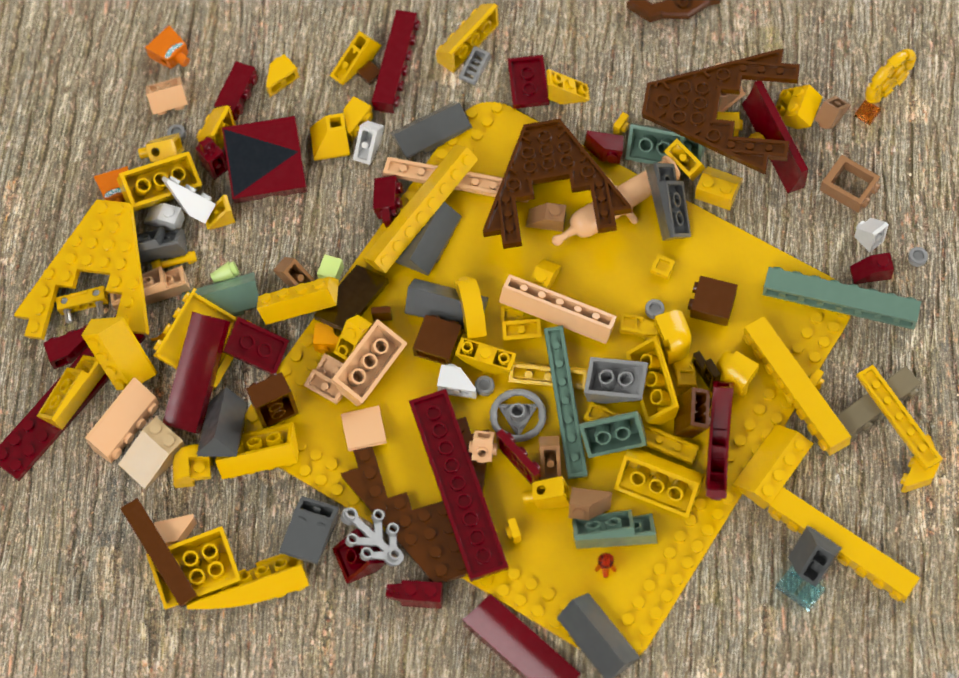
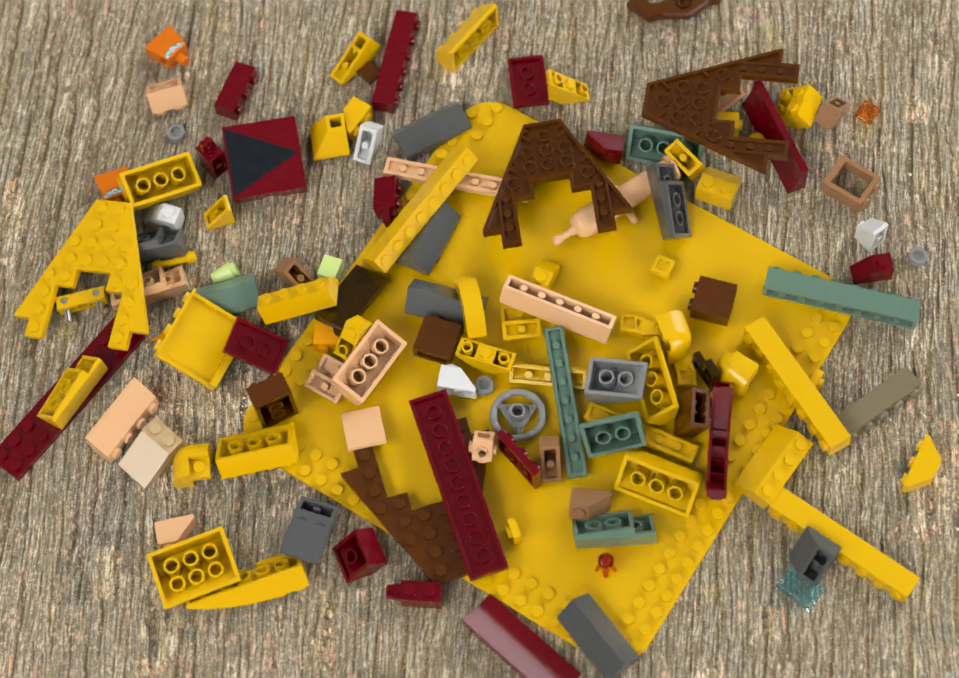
(65, 348): dark red slope -> none
(118, 351): yellow slope -> none
(159, 552): reddish brown tile -> none
(167, 146): yellow torso -> none
(192, 203): white slope -> none
(196, 372): dark red arch -> none
(213, 125): yellow slope -> none
(223, 425): dark grey slope -> none
(280, 74): yellow slope -> none
(374, 538): light grey plant -> none
(381, 313): reddish brown tile -> none
(472, 57): light grey slope -> none
(547, 217): medium nougat slope -> none
(548, 493): yellow torso -> none
(622, 124): yellow plate -> none
(653, 308): light grey tile -> none
(890, 75): yellow plate -> none
(899, 417): yellow tile -> none

